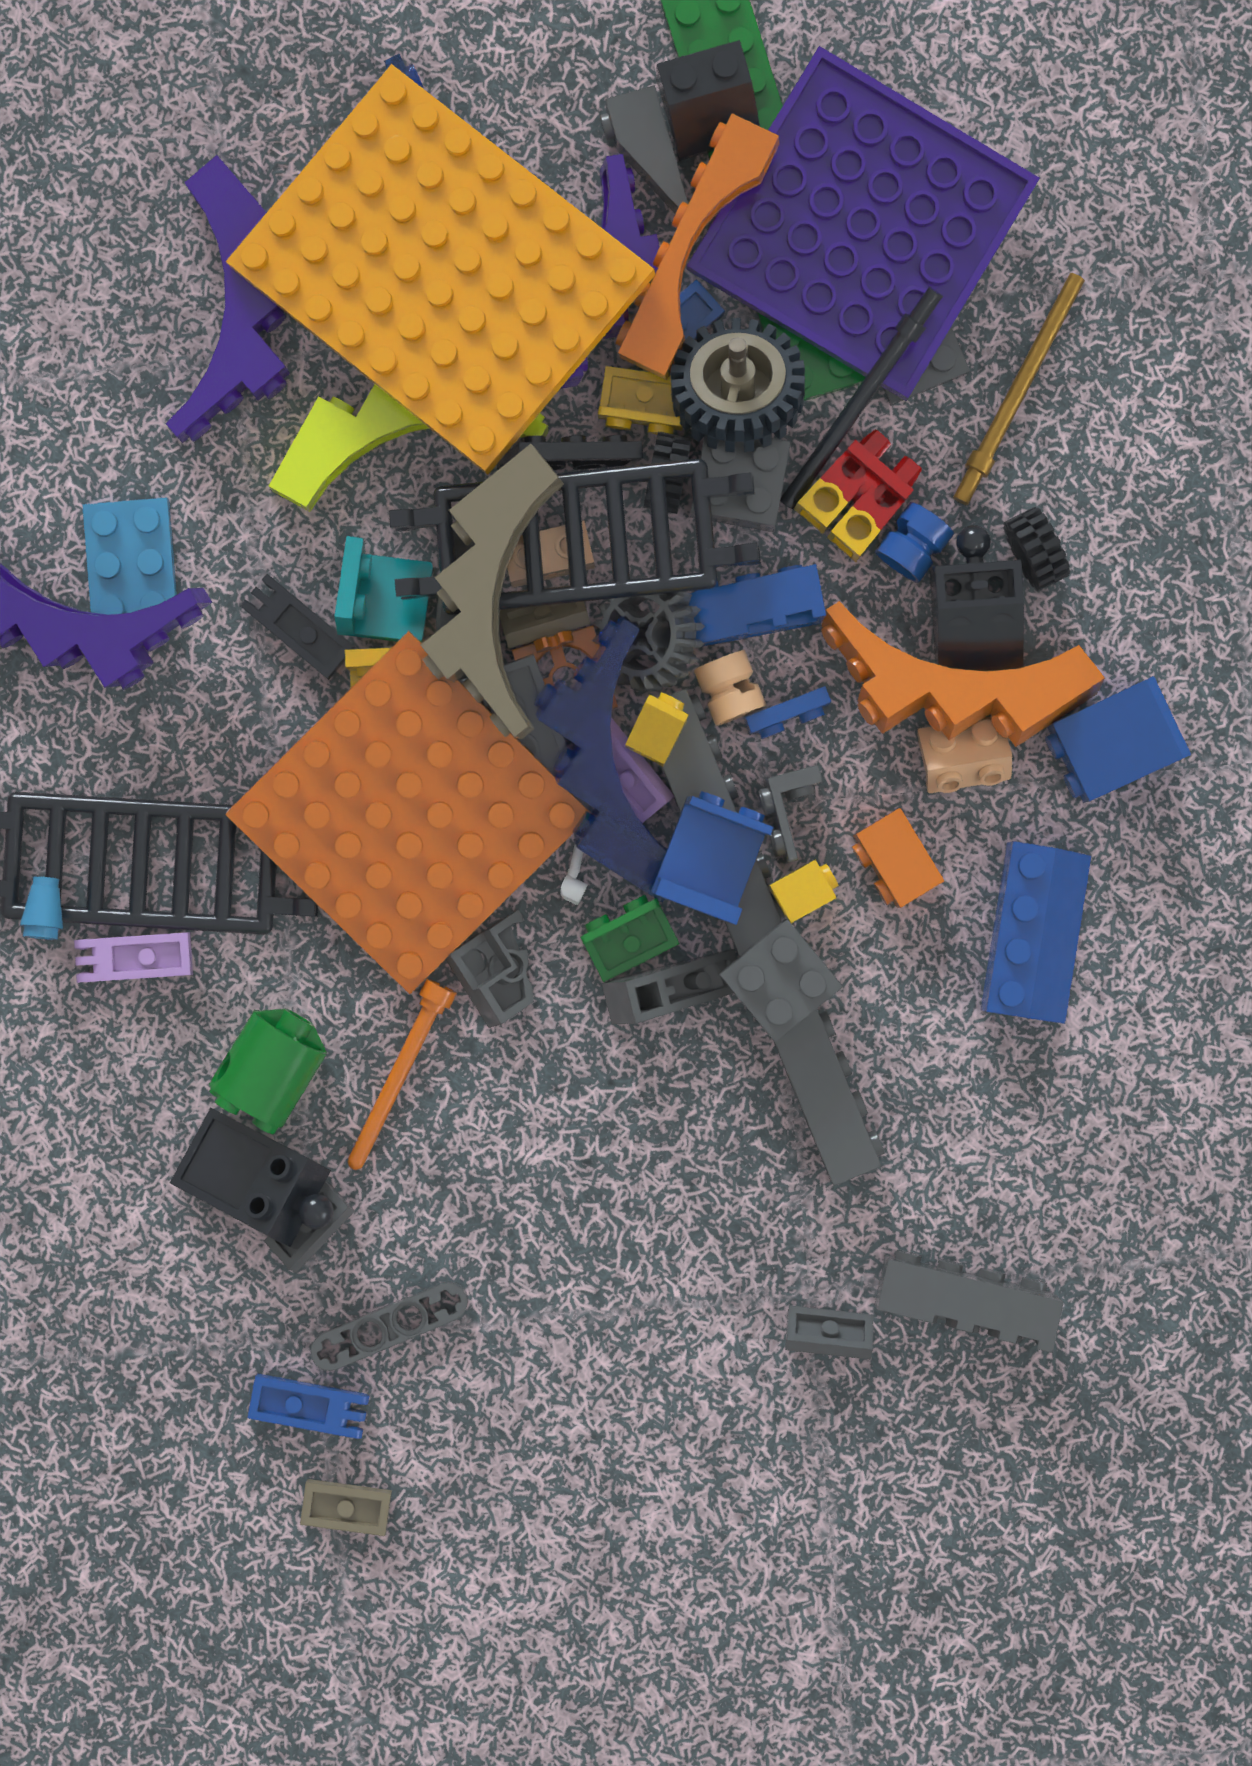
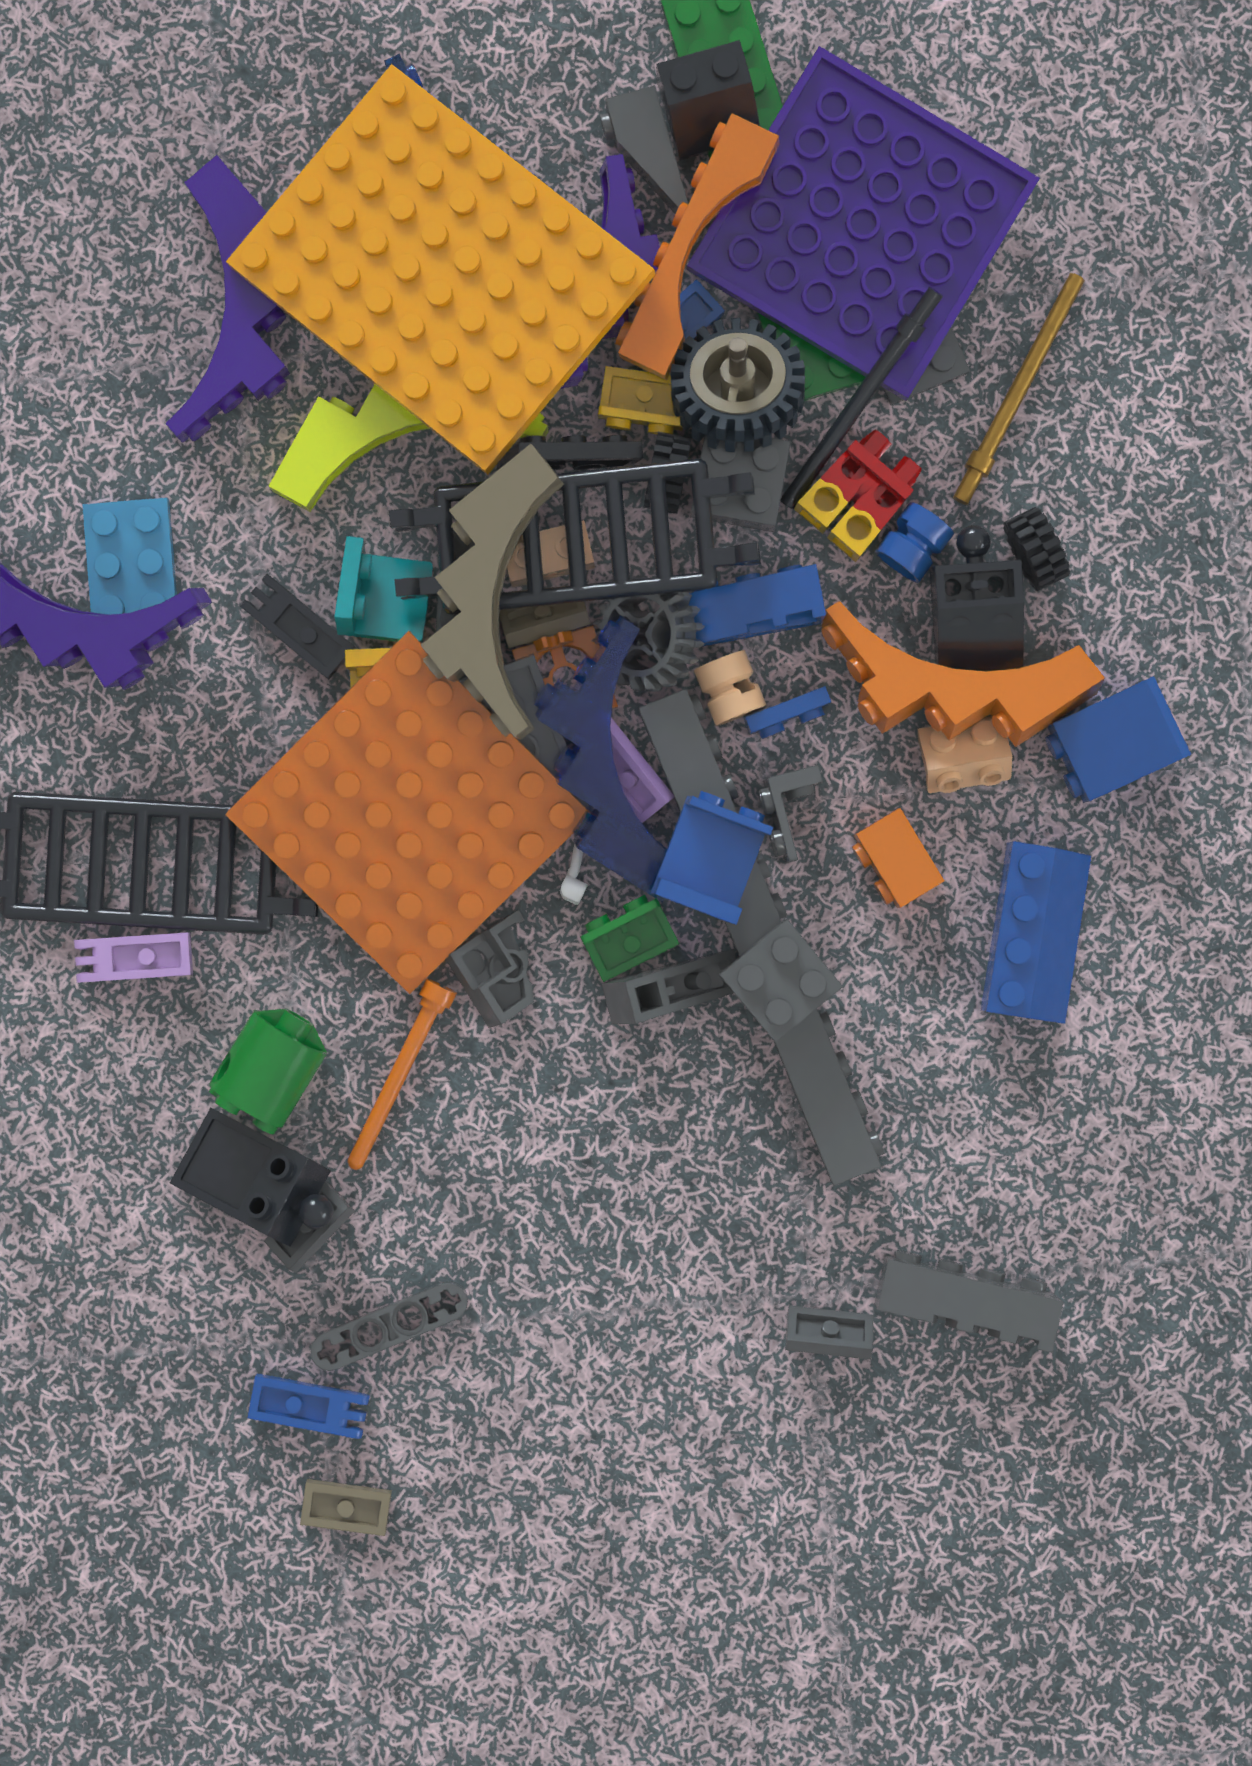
(43, 910): dark azure cone -> none
(657, 728): yellow slope -> none
(804, 890): yellow slope -> none

